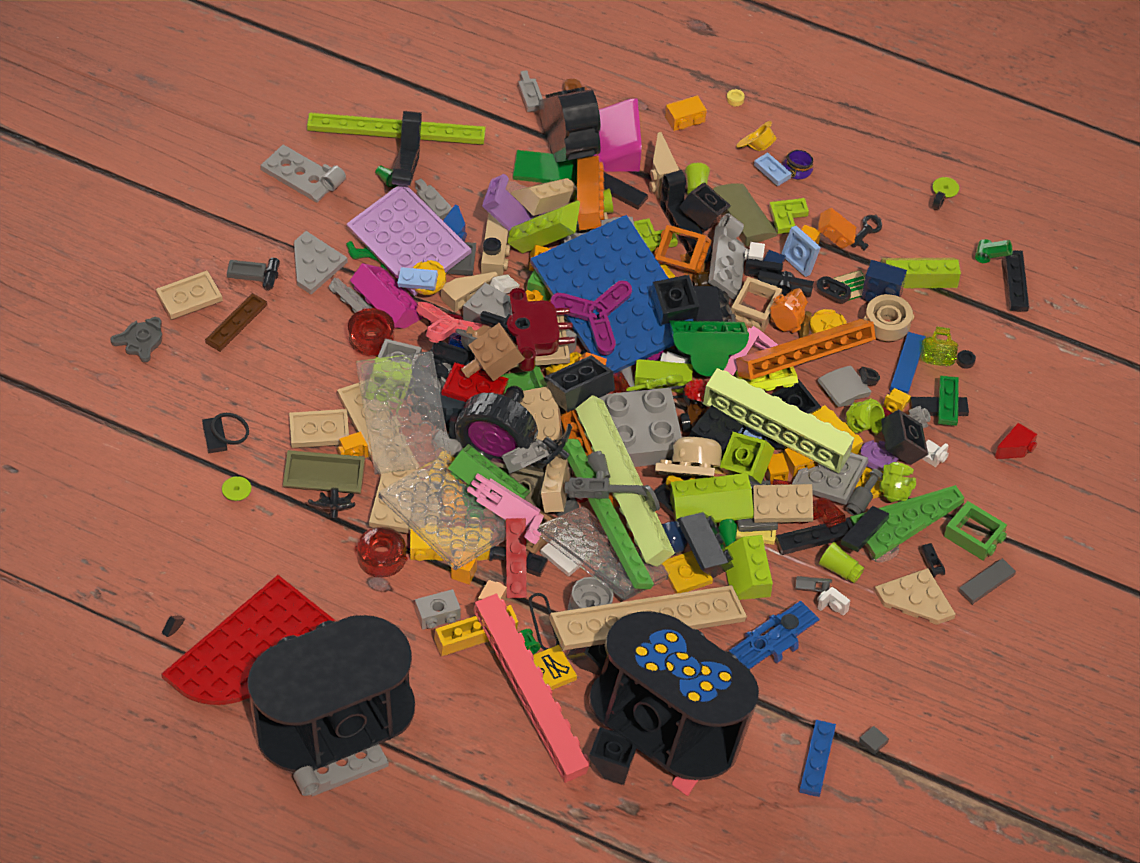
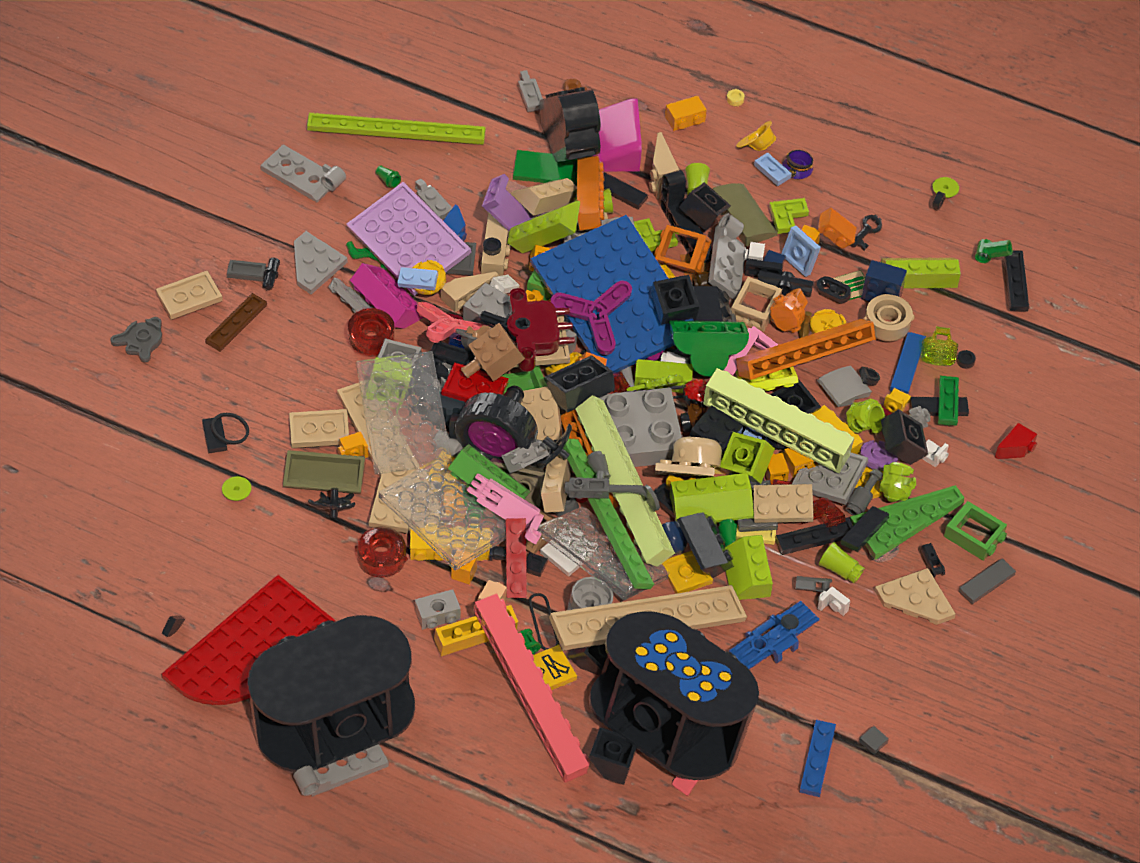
(410, 149): black beam -> none

